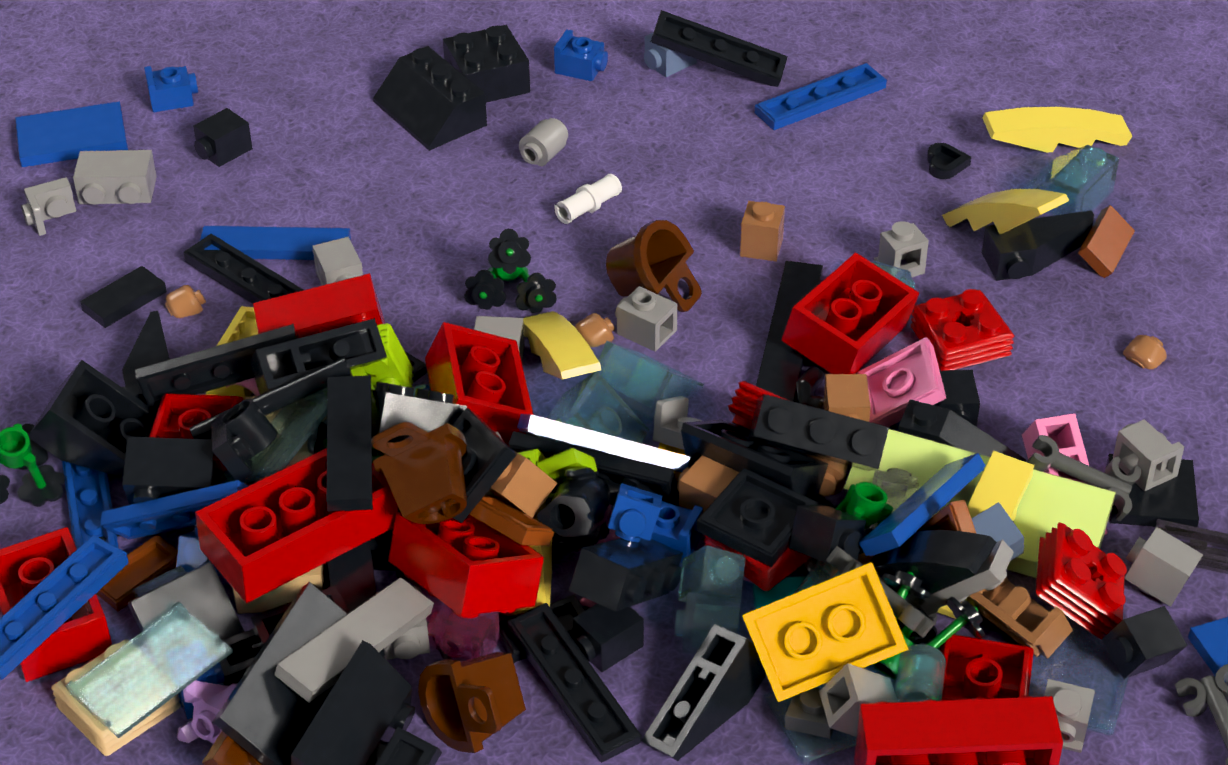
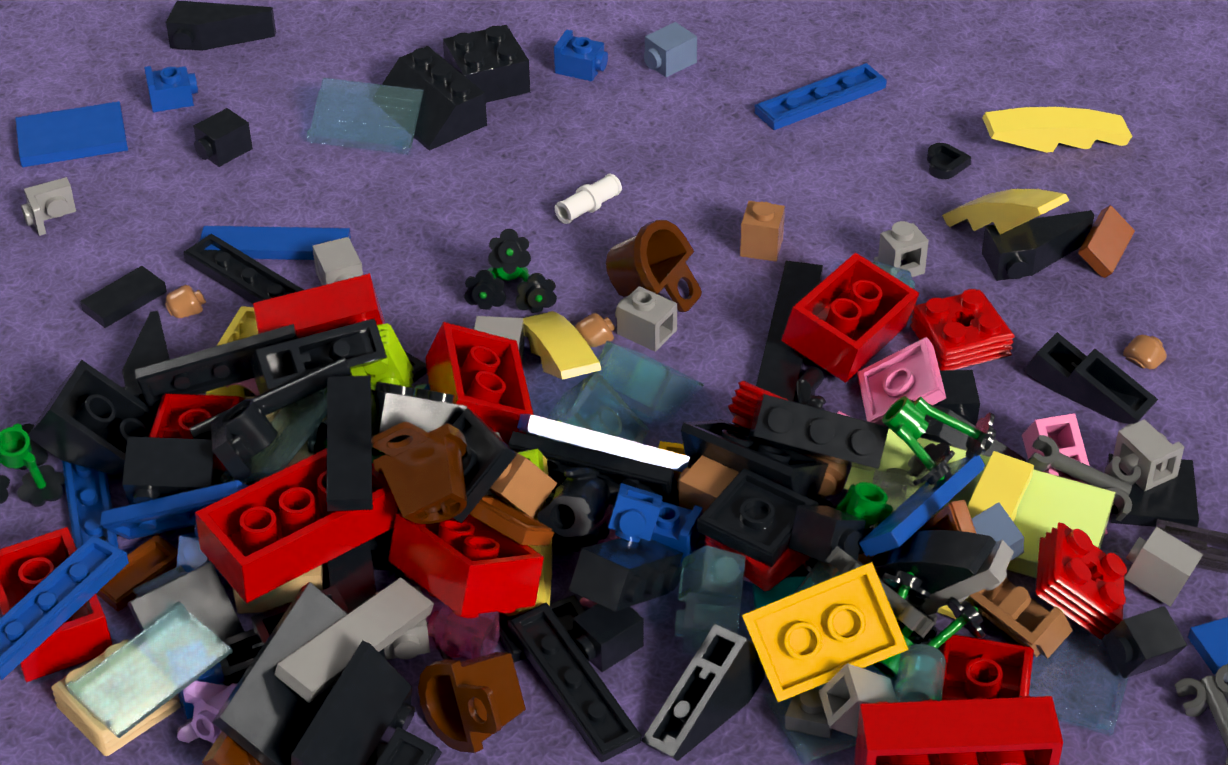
(115, 177): light grey brick -> none
(217, 25): none -> black slope
(365, 116): none -> clear light blue piece
(543, 141): light grey brick -> none
(557, 464): lime tile -> none
(669, 419): light grey bracket -> none
(719, 49): black tile -> none
(847, 395): medium nougat brick -> none
(930, 463): none -> plant
(1072, 710): light grey brick -> none
(1082, 174): clear light blue slope -> none
(1090, 381): none -> black slope

